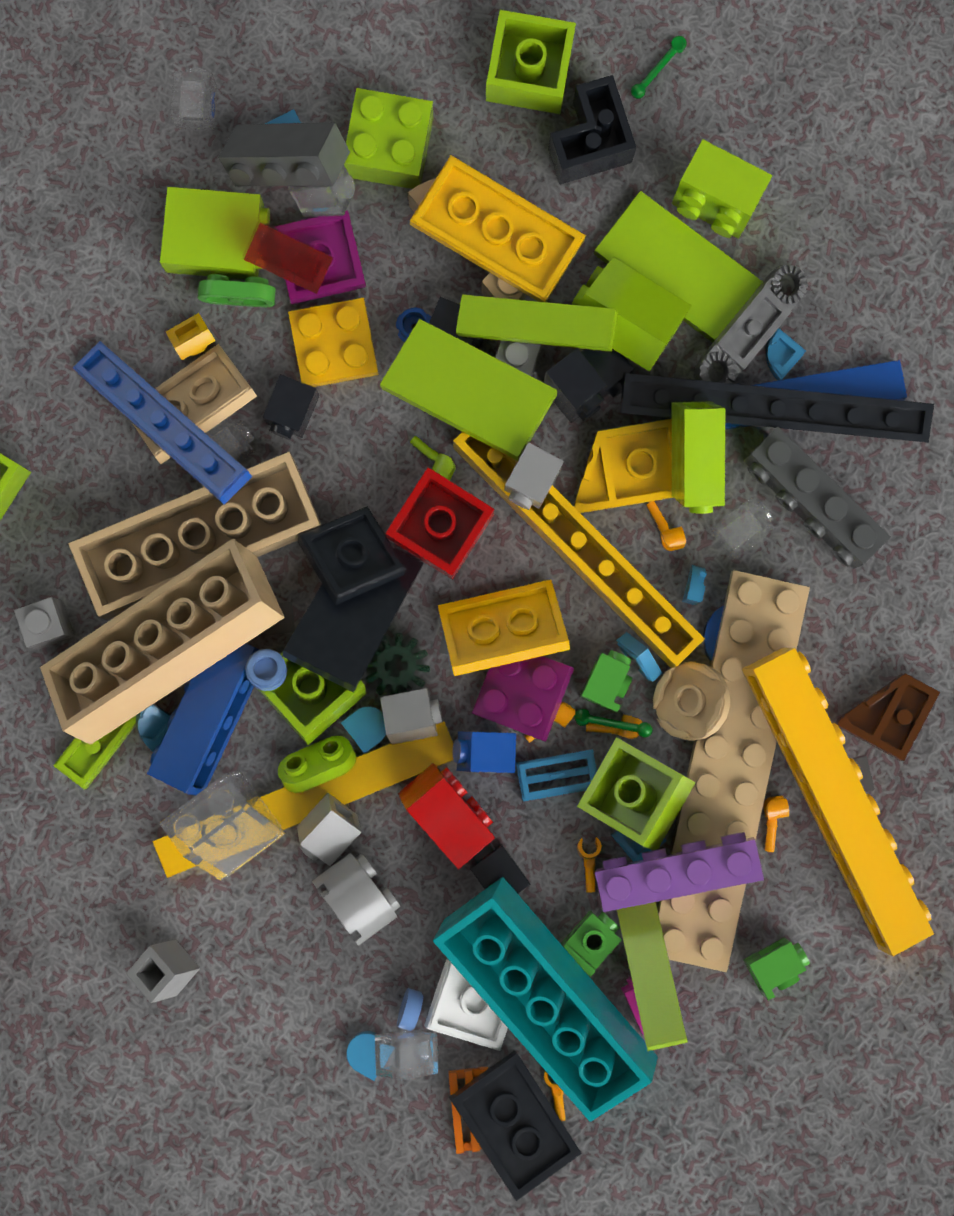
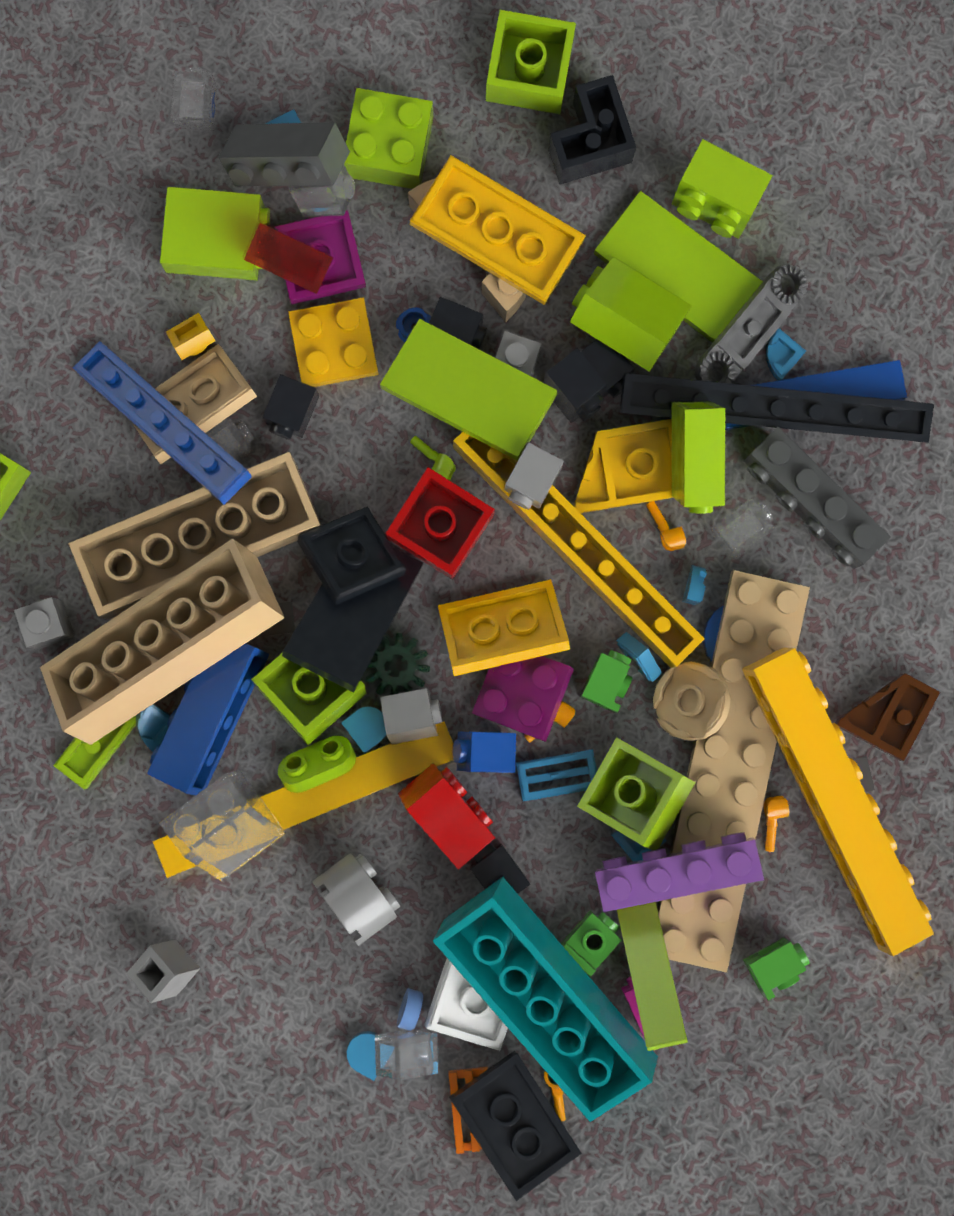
(222, 291): bright green plate -> none
(266, 669): medium blue tile -> none
(328, 830): light grey brick -> none
(537, 322): lime tile -> none
(583, 718): green hinge -> none
(589, 864): light orange hand -> none
(623, 733): light orange hand -> none
(677, 46): green hinge -> none

